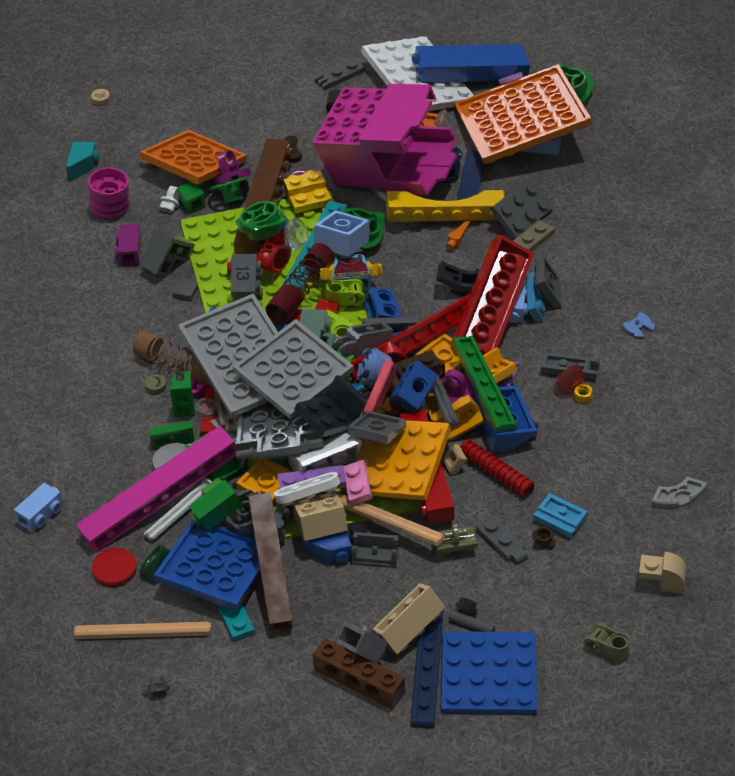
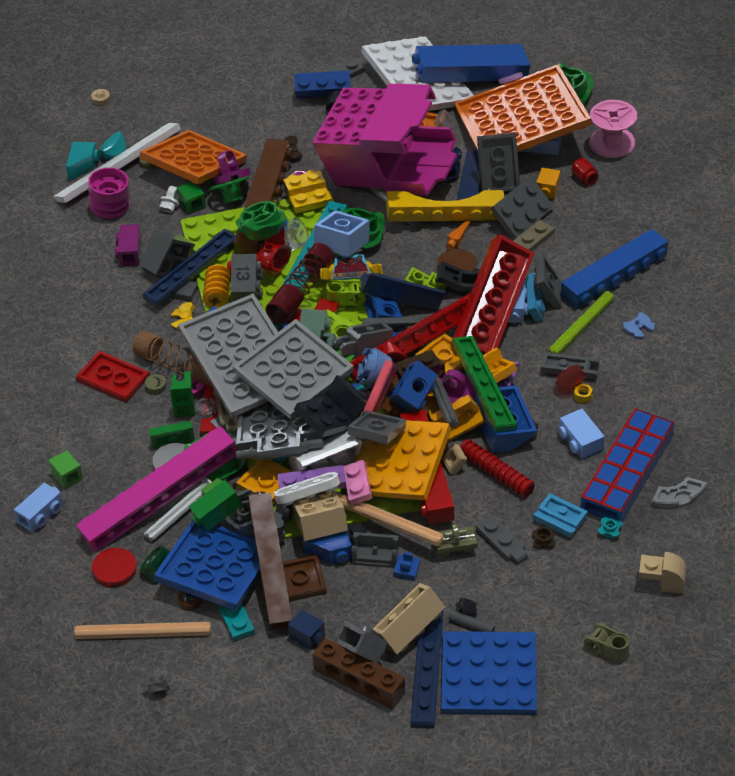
(65, 469): none -> bright green brick
(112, 376): none -> red tile
(113, 146): none -> teal piece
(119, 161): none -> white tile
(184, 312): none -> yellow piece
(188, 601): none -> reddish brown tile
(189, 268): none -> dark blue tile
(216, 286): none -> light orange piece
(304, 578): none -> reddish brown tile
(306, 630): none -> dark blue brick
(320, 83): none -> blue brick
(402, 291): none -> dark blue panel
(407, 566): none -> blue tile
(421, 278): none -> lime slope
(459, 258): none -> reddish brown tile
(498, 161): none -> dark grey tile
(549, 182): none -> light orange brick
(581, 323): none -> lime axle
(581, 434): none -> light blue brick
(585, 171): none -> red brick
(610, 528): none -> teal plate
(612, 119): none -> bright pink piece
(614, 268): none -> blue brick
(627, 465): none -> blue brick

